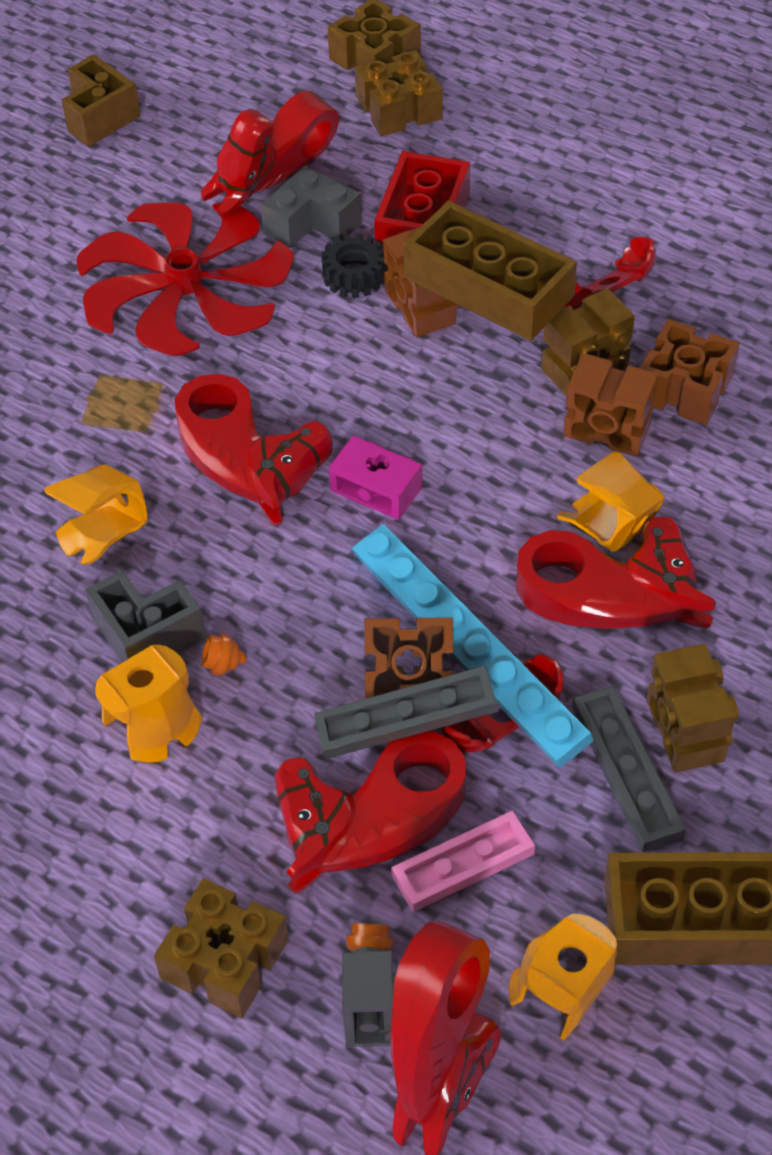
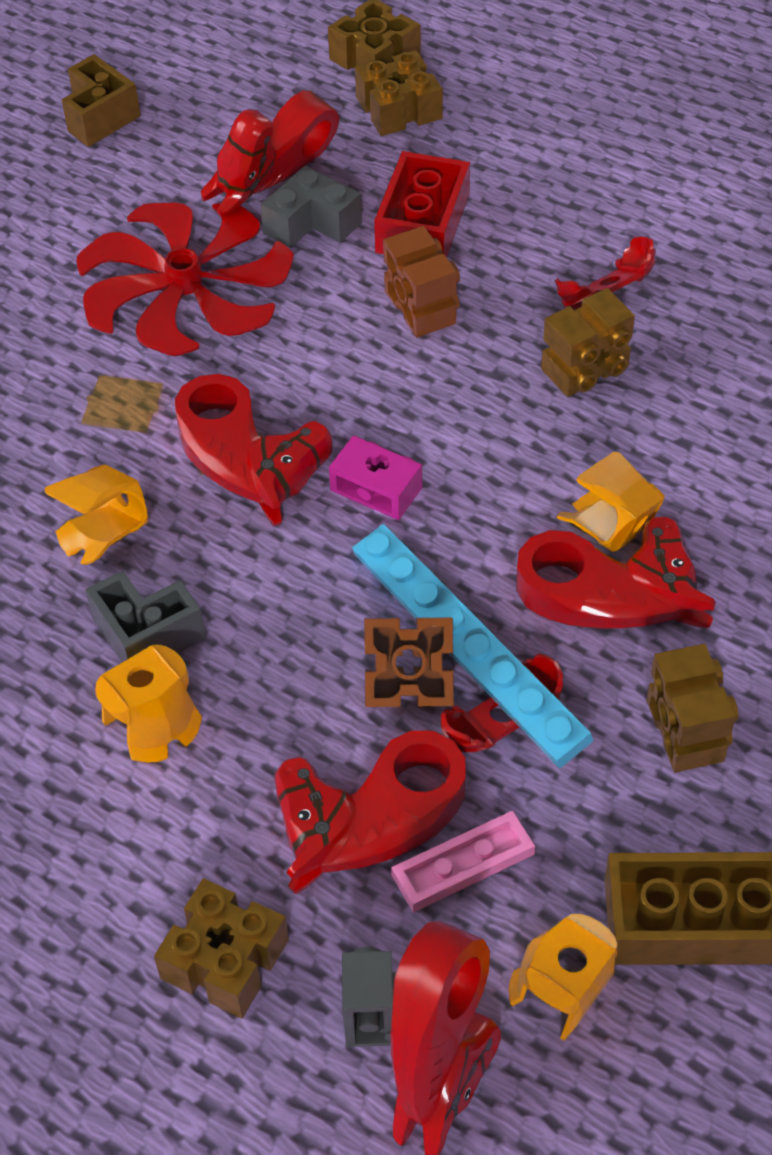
(221, 654): orange plate -> none
(353, 251): black tyre -> none
(369, 936): orange plate -> none
(405, 712): dark grey plate -> none
(490, 270): pearl gold brick -> none
(610, 404): dark orange brick -> none
(629, 769): dark grey plate -> none
(691, 370): dark orange brick -> none

